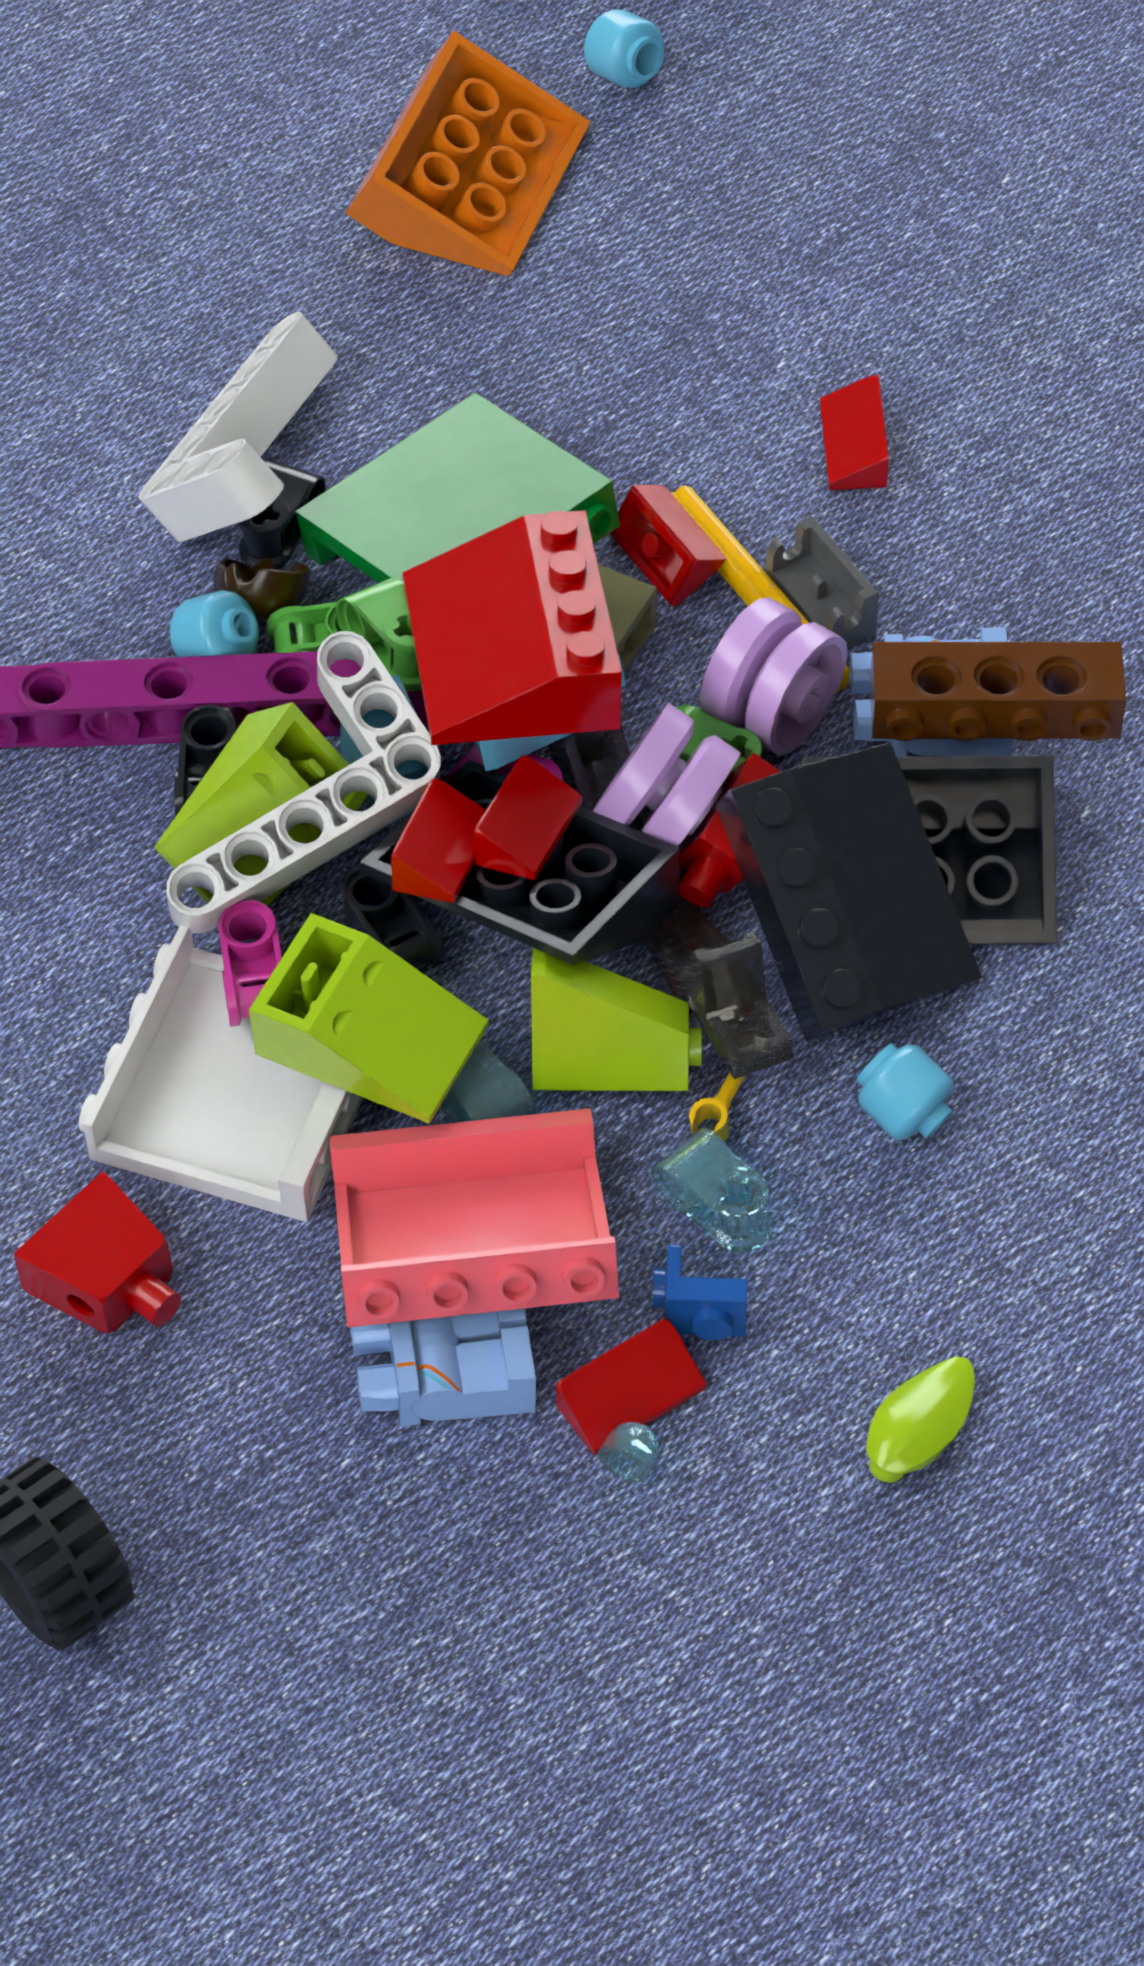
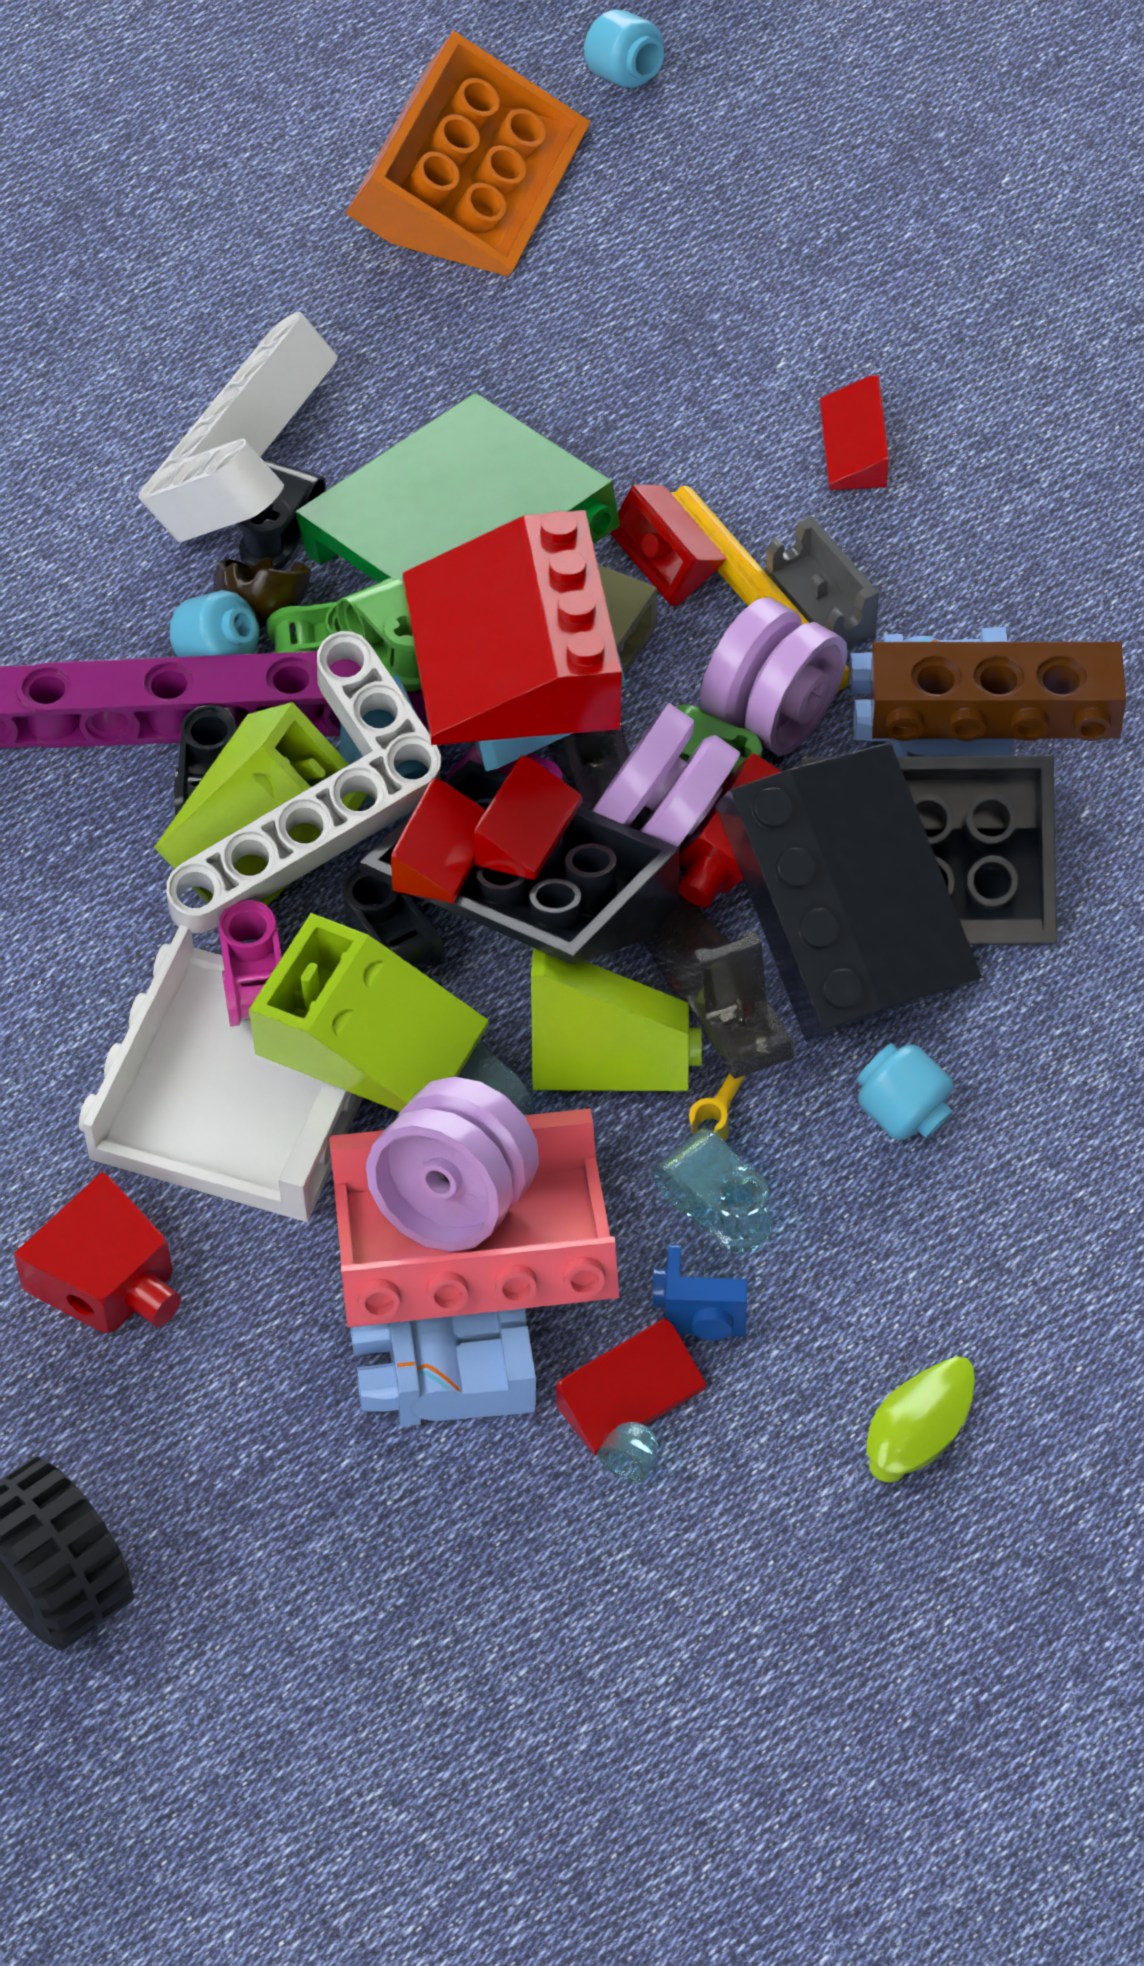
(452, 1164): none -> lavender wheel

